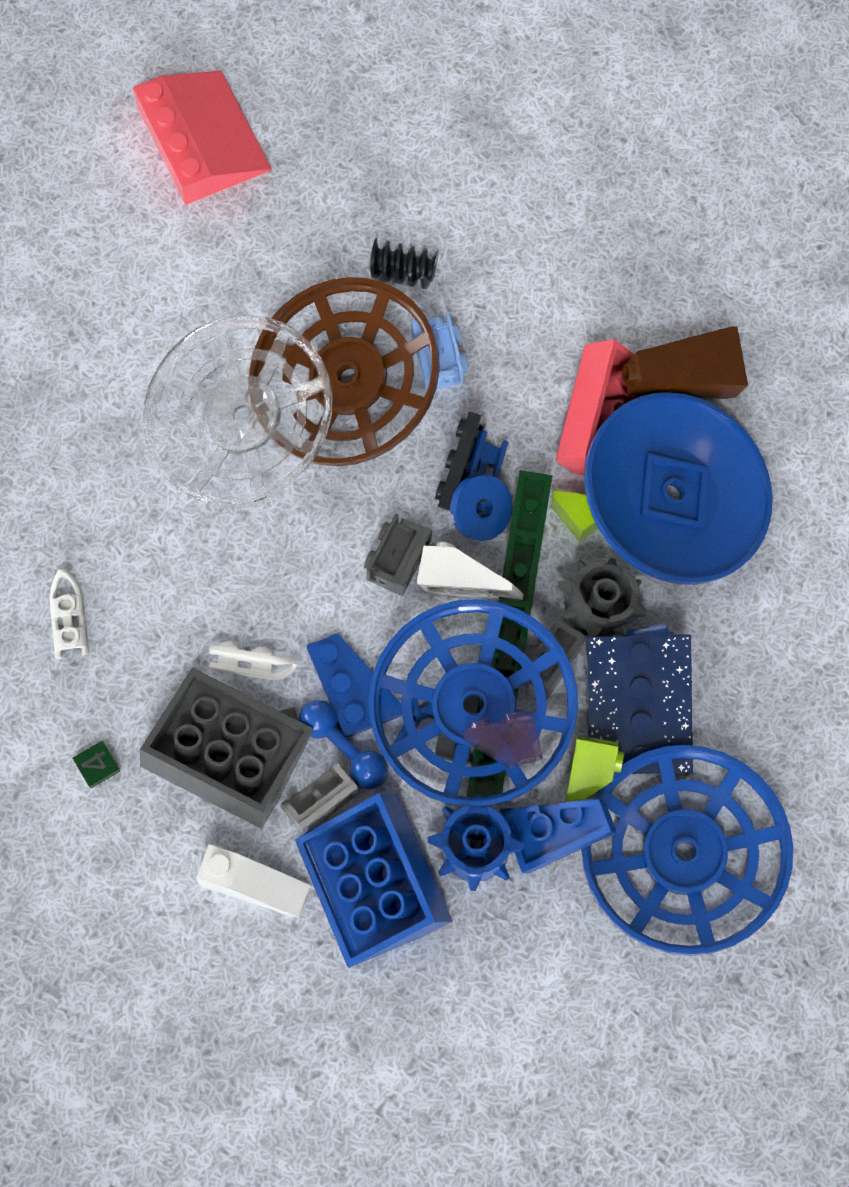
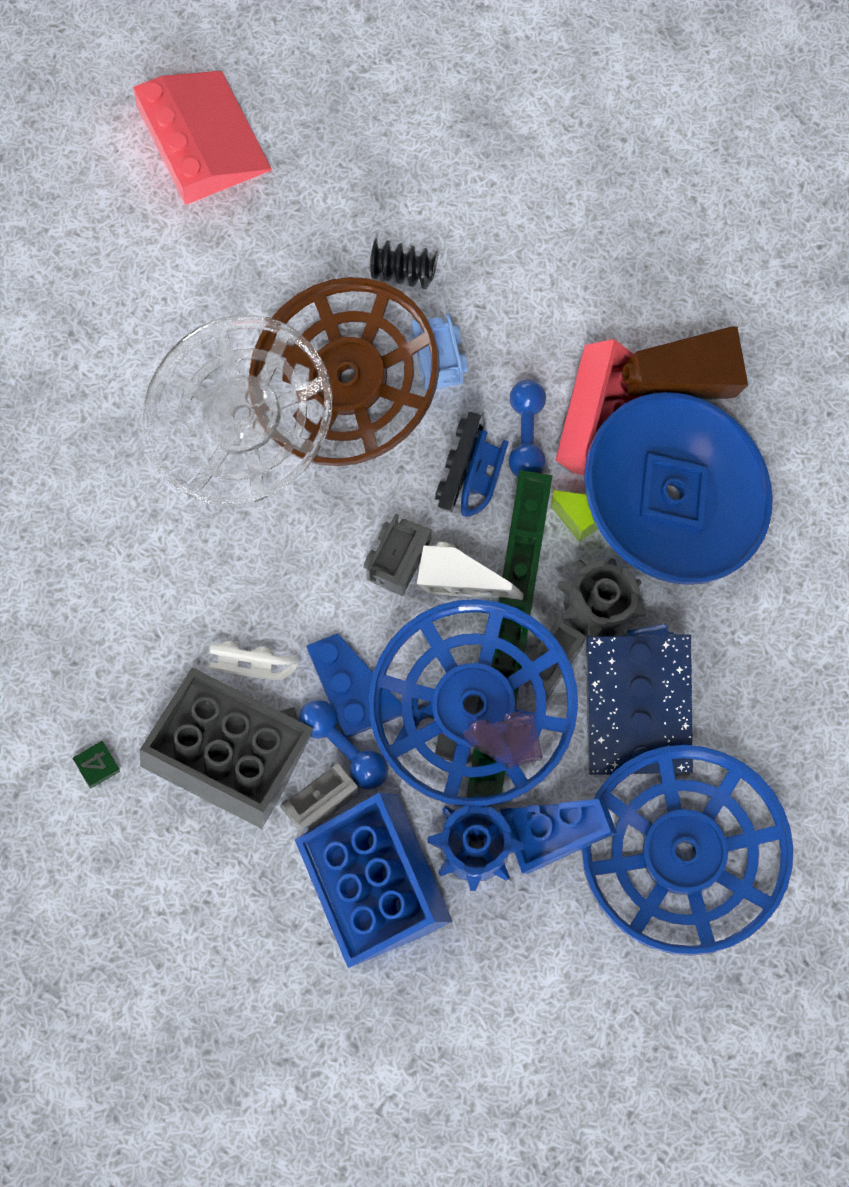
(67, 607): white piece -> none
(251, 881): white slope -> none
(497, 511): blue tile -> none
(527, 400): none -> blue piece
(592, 767): lime slope -> none

